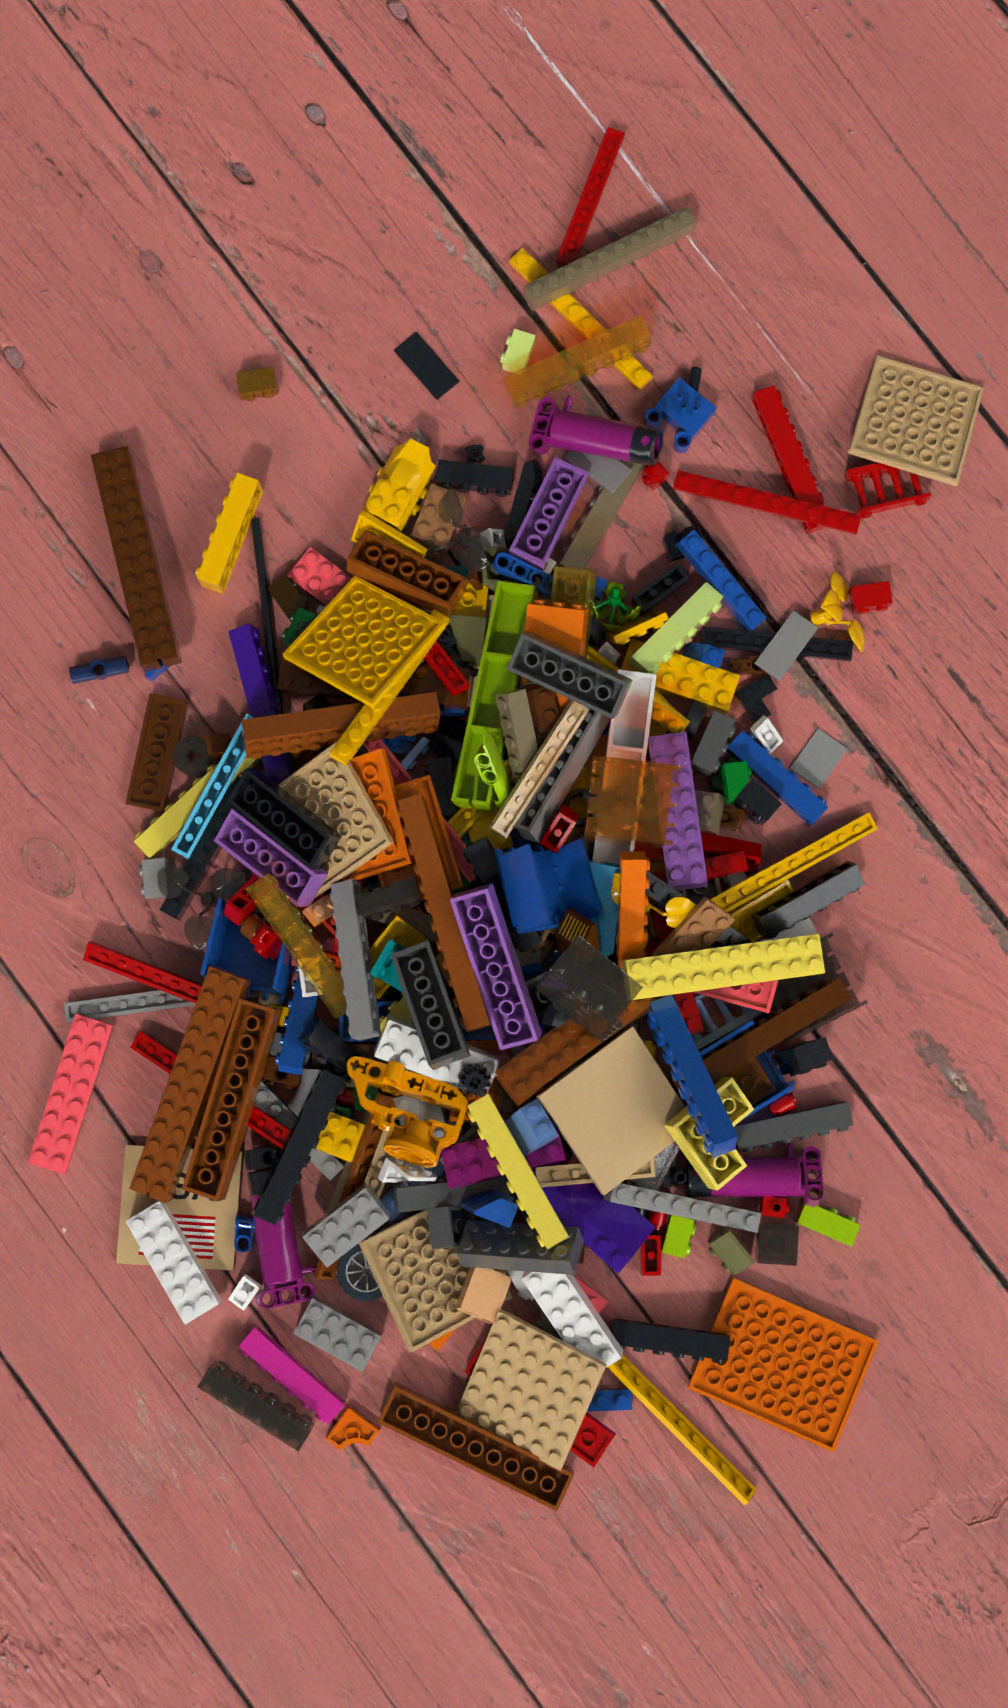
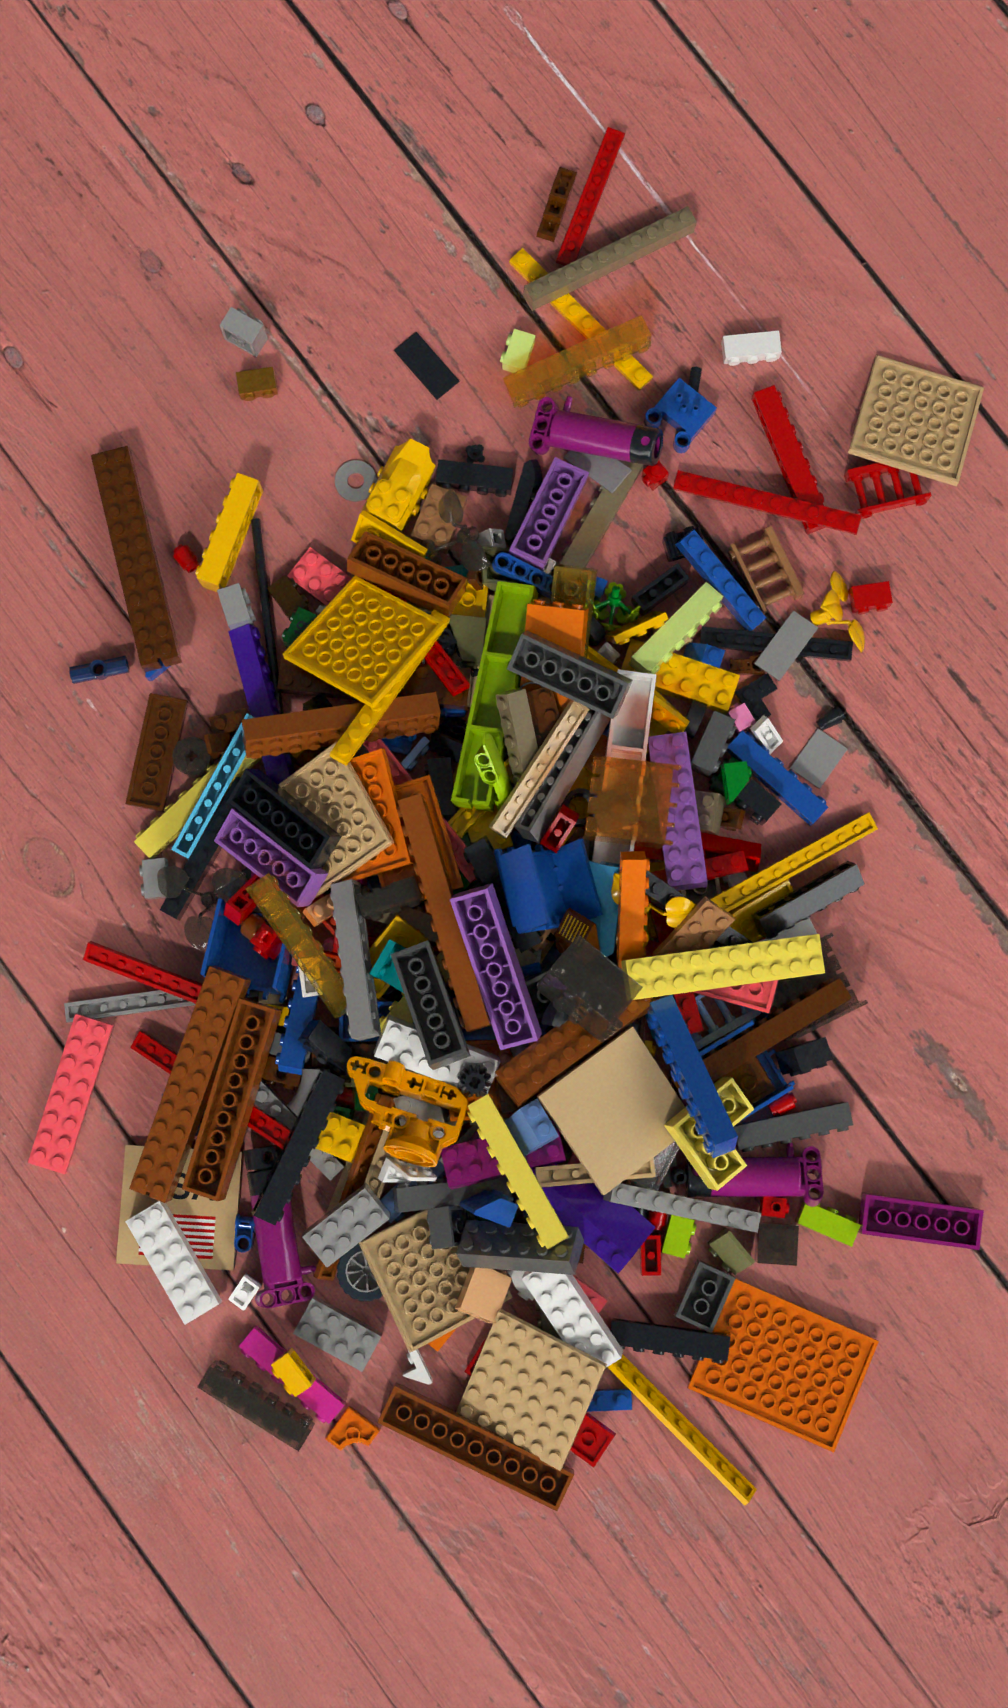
(186, 558): none -> red brick
(227, 722): none -> reddish brown brick
(235, 606): none -> light grey brick
(244, 331): none -> light grey brick
(293, 1372): none -> yellow slope
(343, 474): none -> light grey gear
(420, 1371): none -> white slope
(556, 204): none -> reddish brown slope
(704, 1296): none -> dark grey brick
(742, 717): none -> bright pink brick
(751, 347): none -> white brick
(777, 556): none -> medium nougat fence
(831, 718): none -> black cone
(920, 1221): none -> magenta brick

